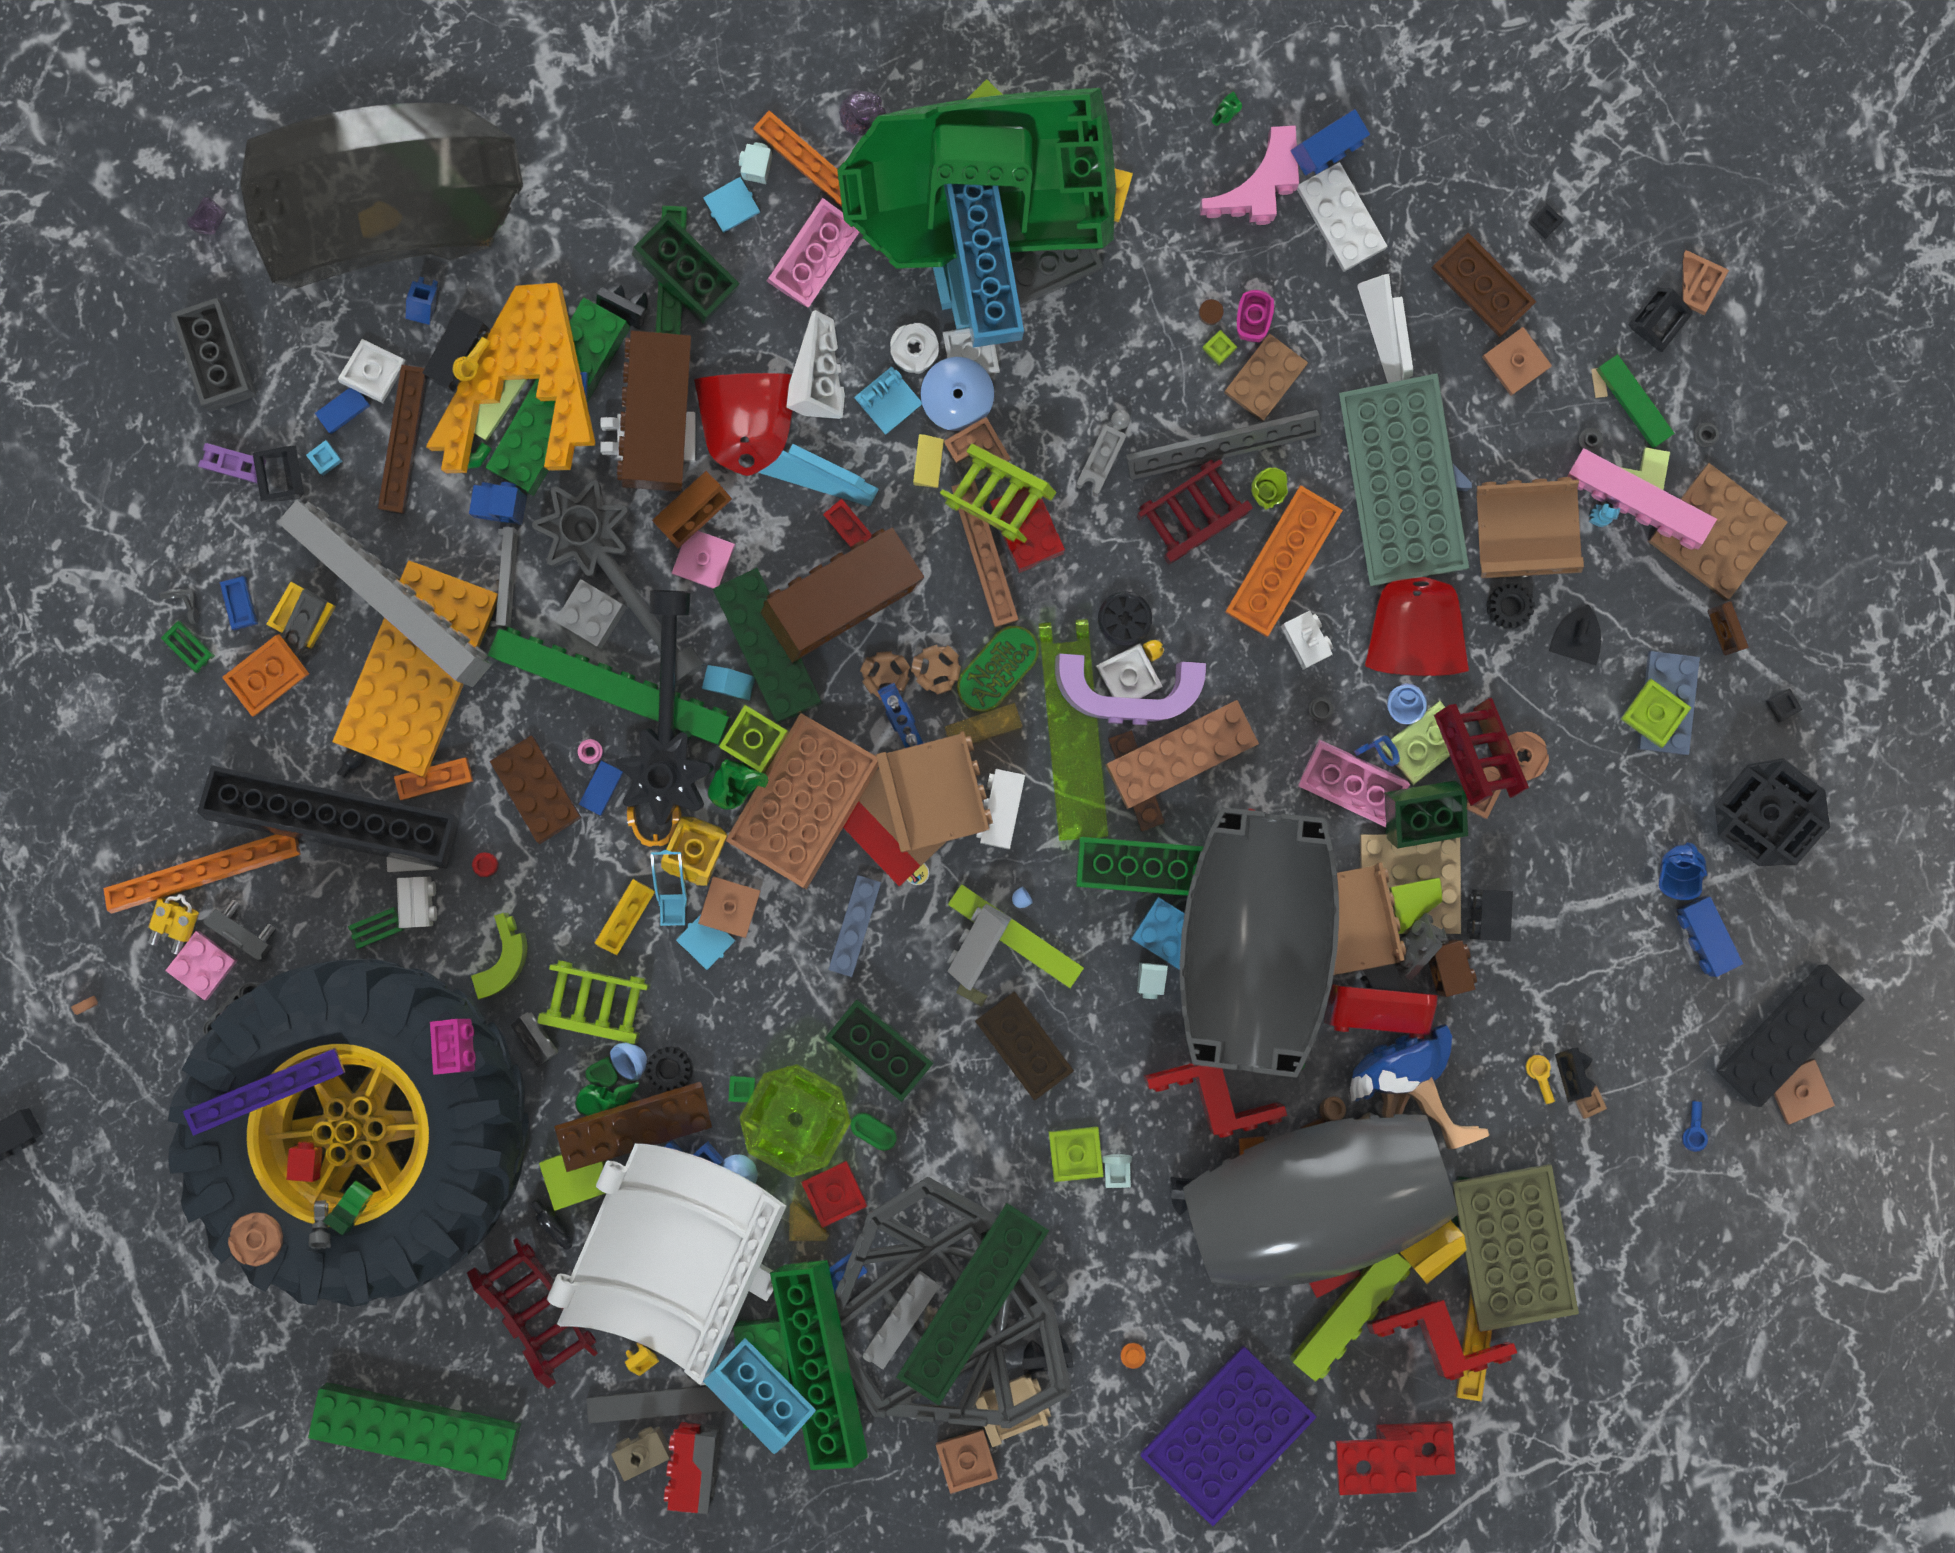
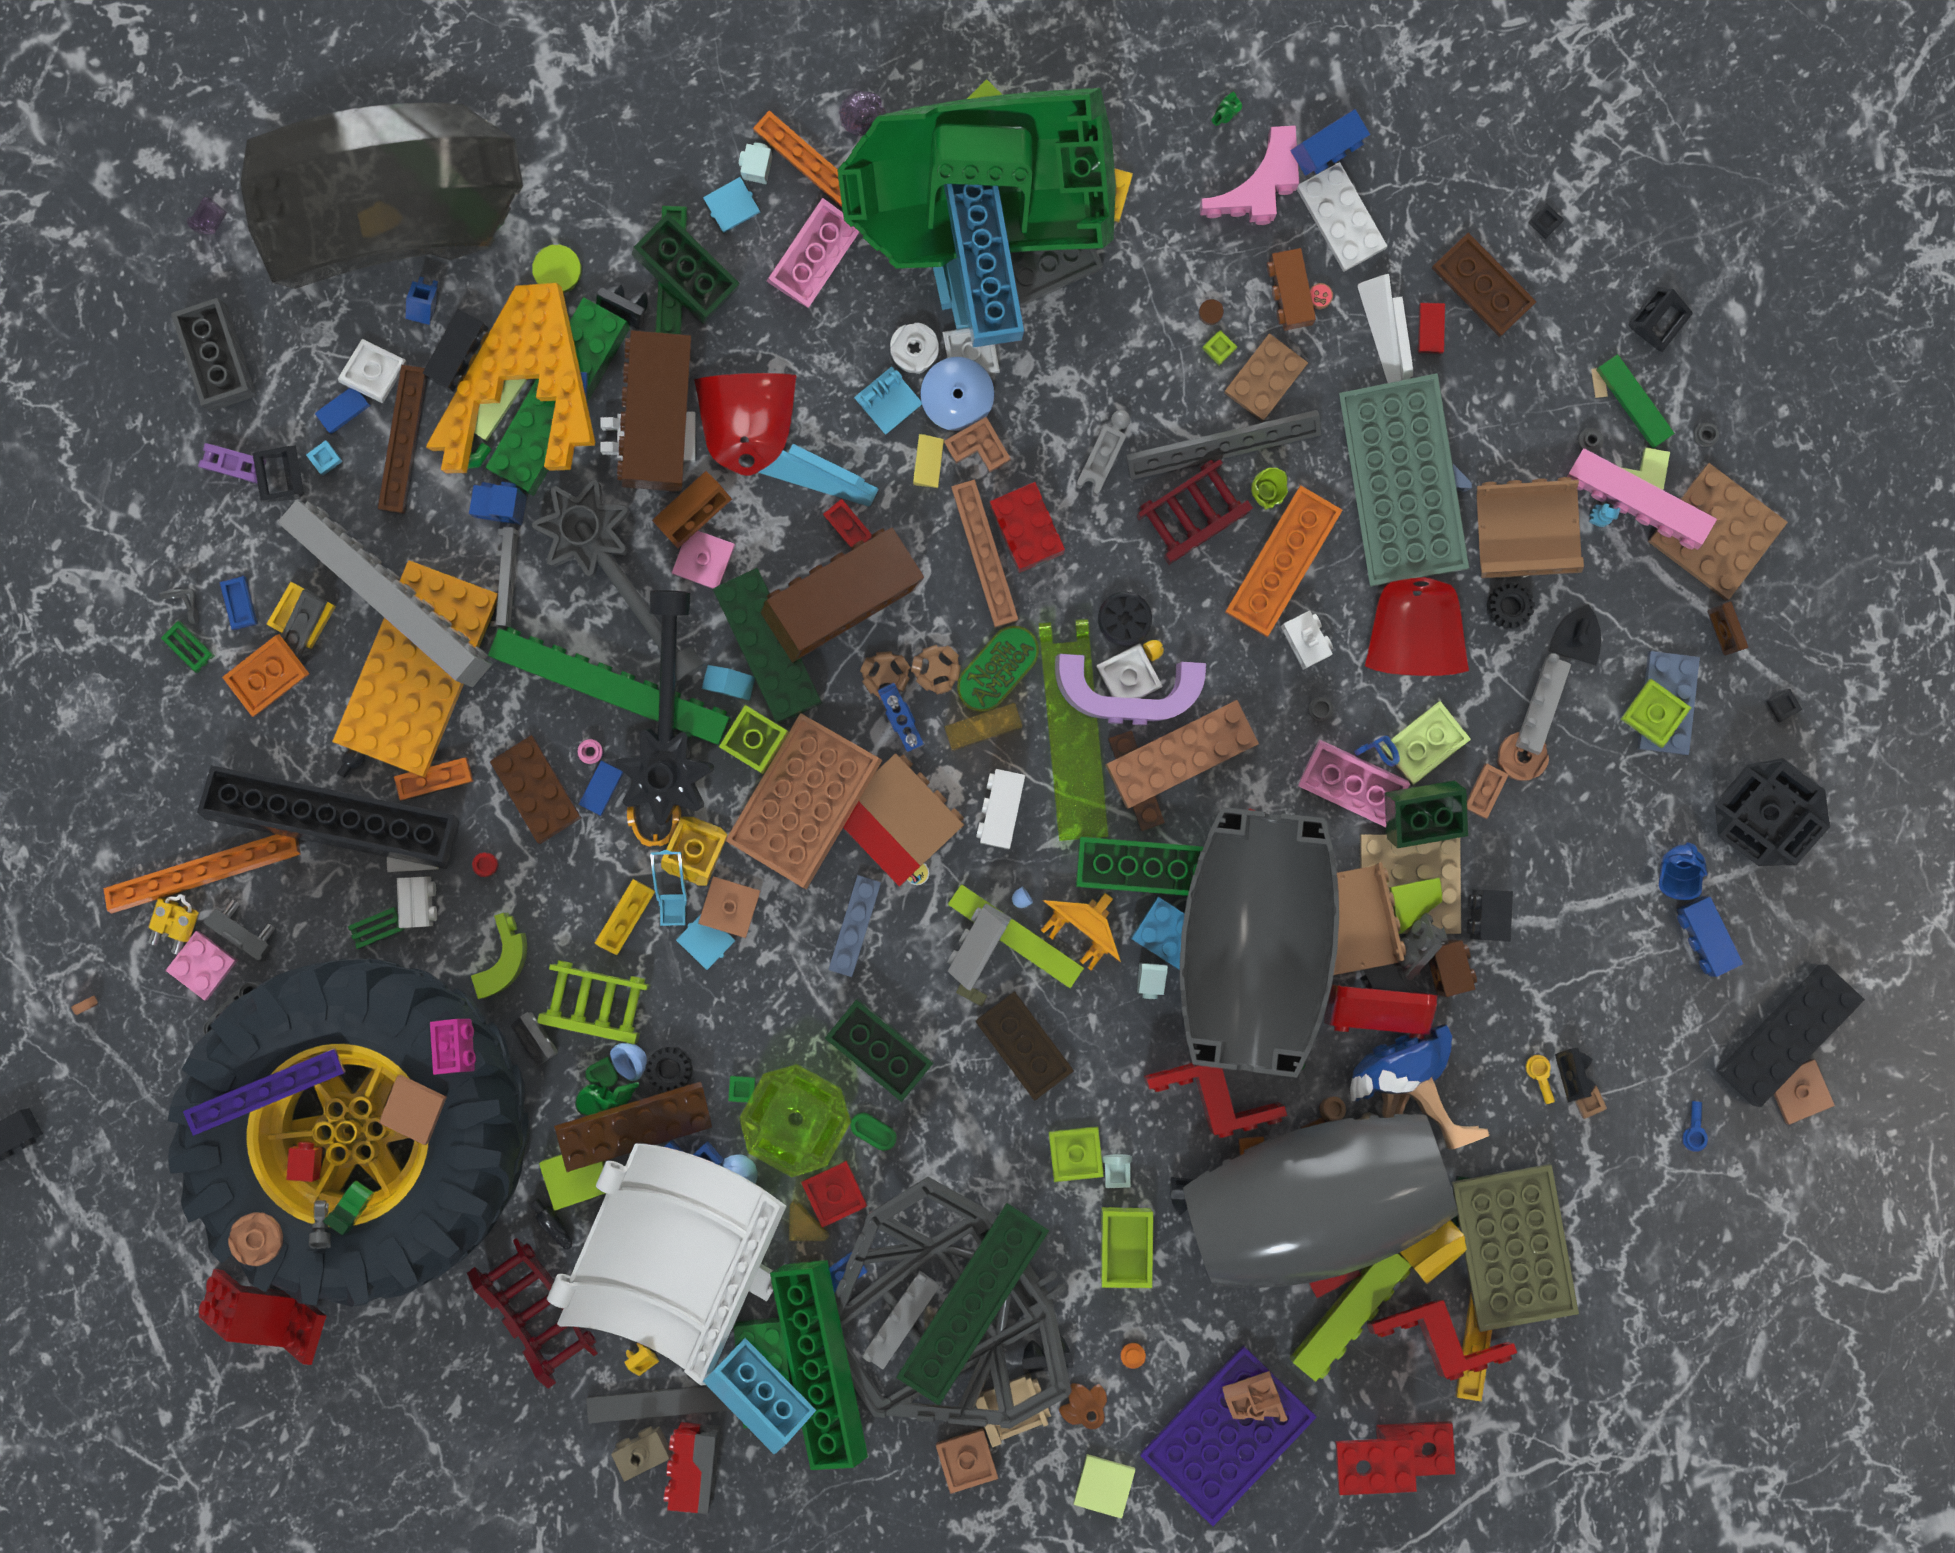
(261, 1317): none -> red bracket
(412, 1109): none -> nougat tile
(414, 1431): green brick -> none
(466, 367): yellow plate -> none
(557, 265): none -> lime tile
(591, 614): light grey brick -> none
(733, 784): green head -> none
(815, 378): white wedge -> none
(934, 792): medium nougat panel -> none
(999, 468): lime fence -> none
(1082, 1402): none -> dark orange plate
(1090, 920): none -> light orange connector
(1104, 1486): none -> yellowish green tile
(1126, 1247): none -> lime piece
(1254, 315): dark pink piece -> none
(1254, 1398): none -> nougat slope
(1291, 289): none -> dark orange brick
(1321, 295): none -> tile
(1407, 703): light blue piece -> none
(1431, 328): none -> red tile
(1464, 756): dark red fence -> none
(1517, 361): nougat plate -> none
(1543, 704): none -> light grey hinge
(1700, 281): nougat wing -> none

